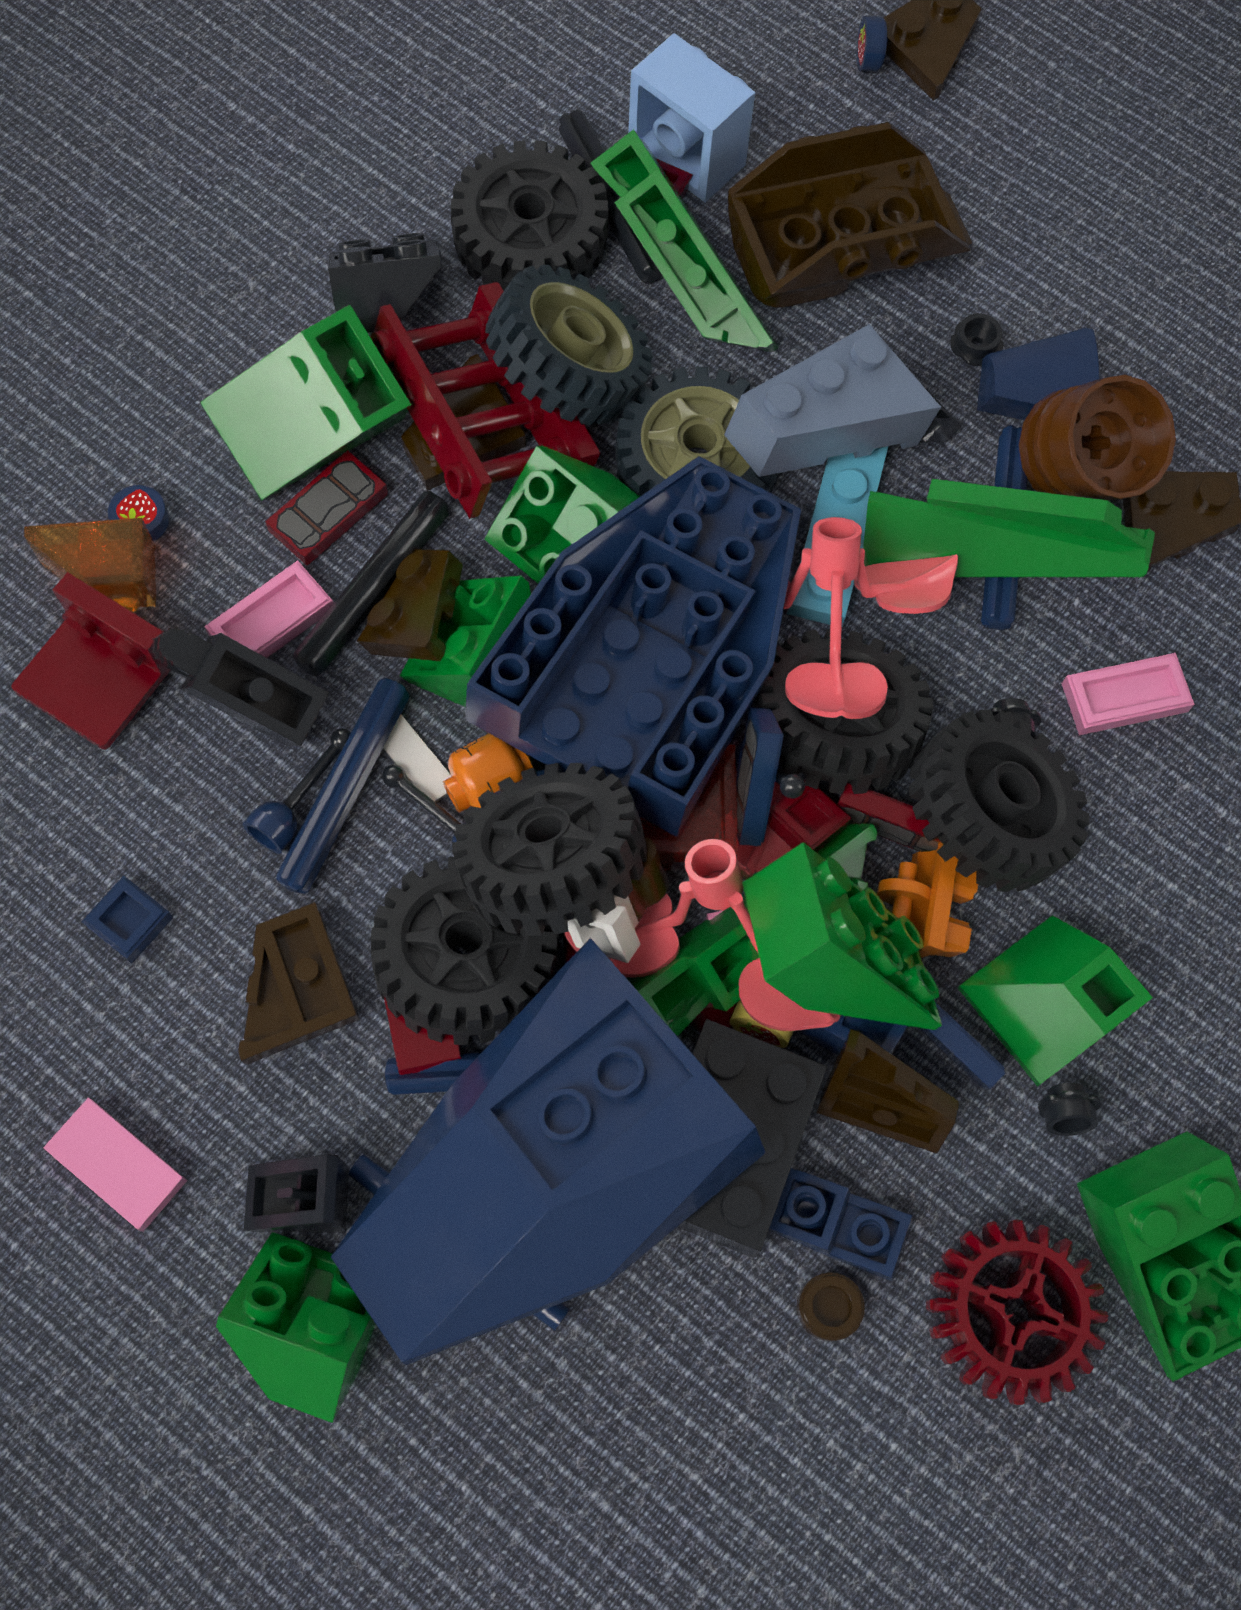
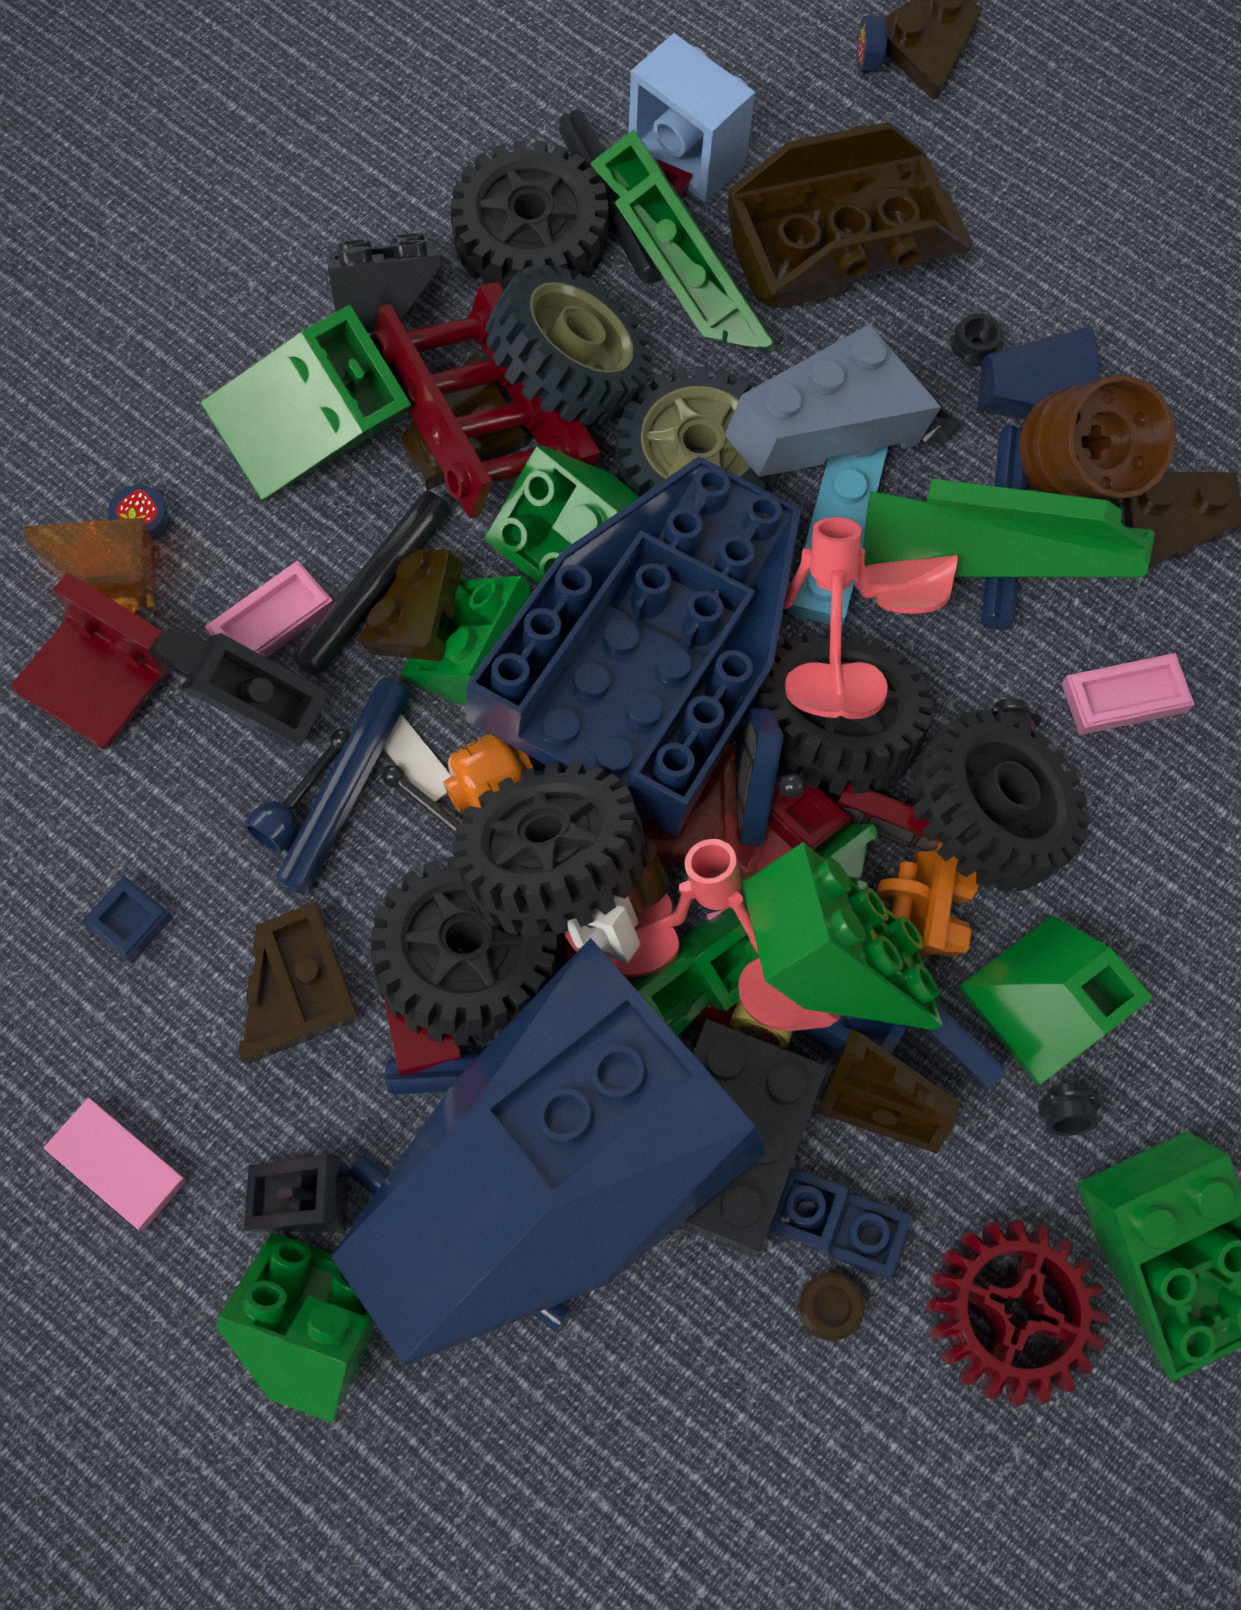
(327, 507): tile -> none

